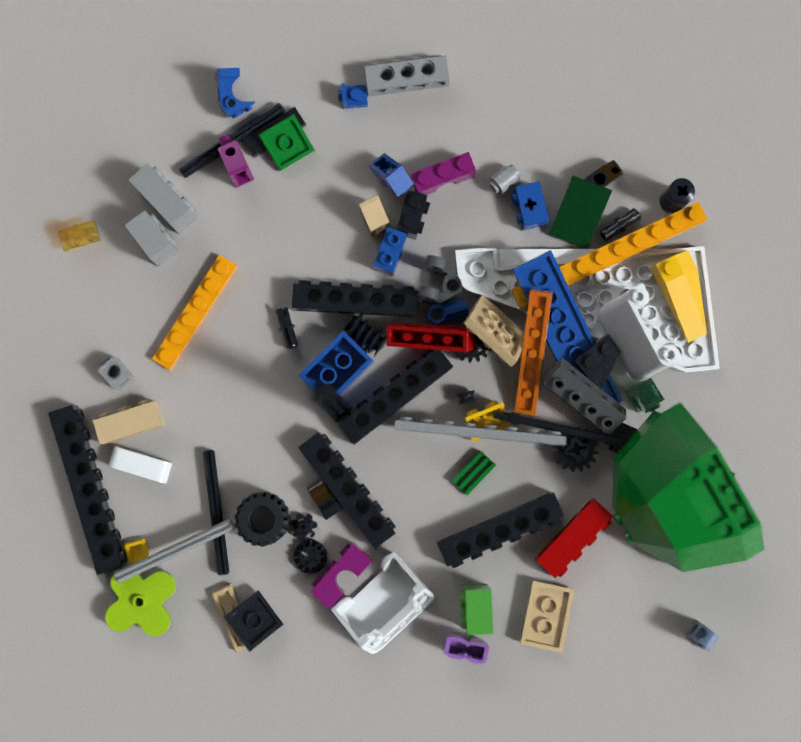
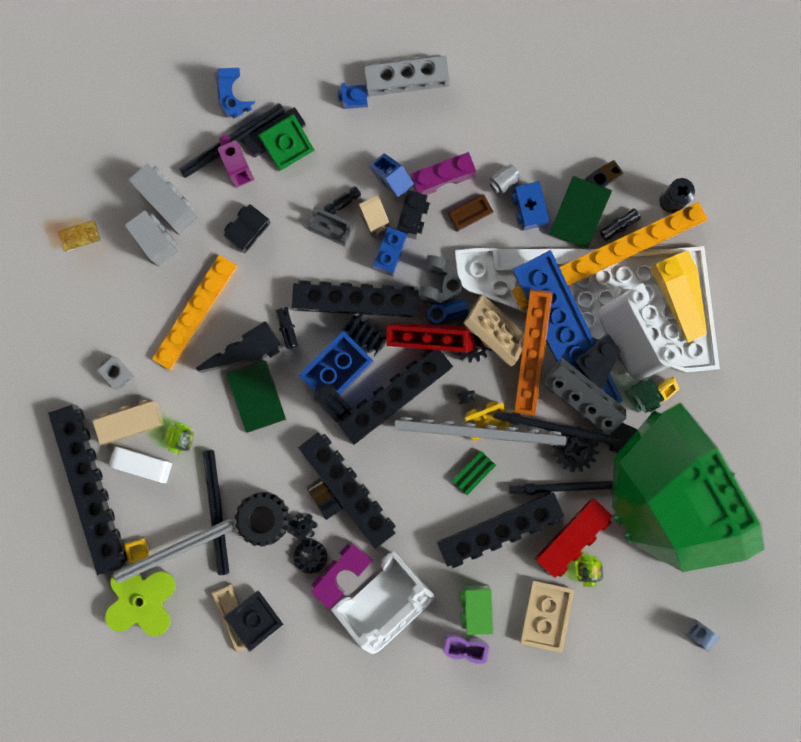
(178, 438): none -> clear neon green head
(246, 228): none -> black brick
(256, 345): none -> black wedge
(256, 396): none -> dark green tile
(330, 226): none -> dark grey hinge
(343, 200): none -> black axle
(470, 212): none -> reddish brown tile
(531, 488): none -> black bar
(589, 570): none -> clear neon green head
(668, 387): none -> yellow slope

